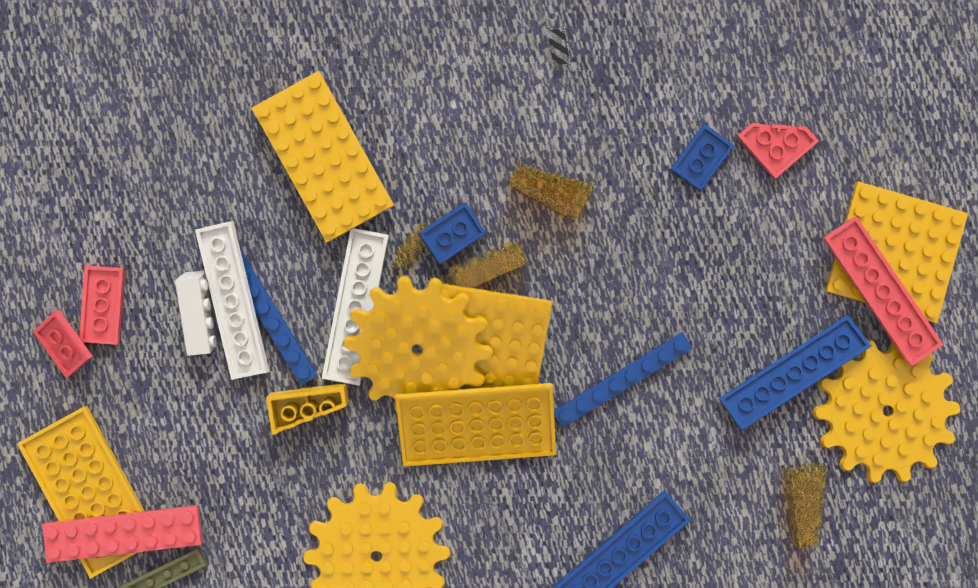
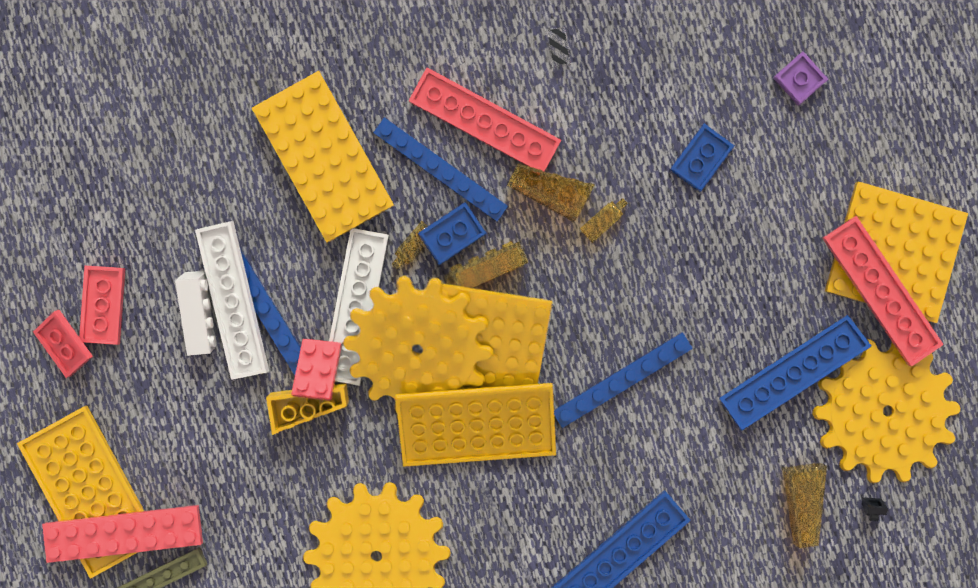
(316, 369): none -> coral plate
(440, 169): none -> blue plate
(484, 120): none -> coral plate
(603, 220): none -> clear yellow hinge
(776, 145): coral plate -> none
(800, 78): none -> medium lavender plate
(874, 507): none -> black tile

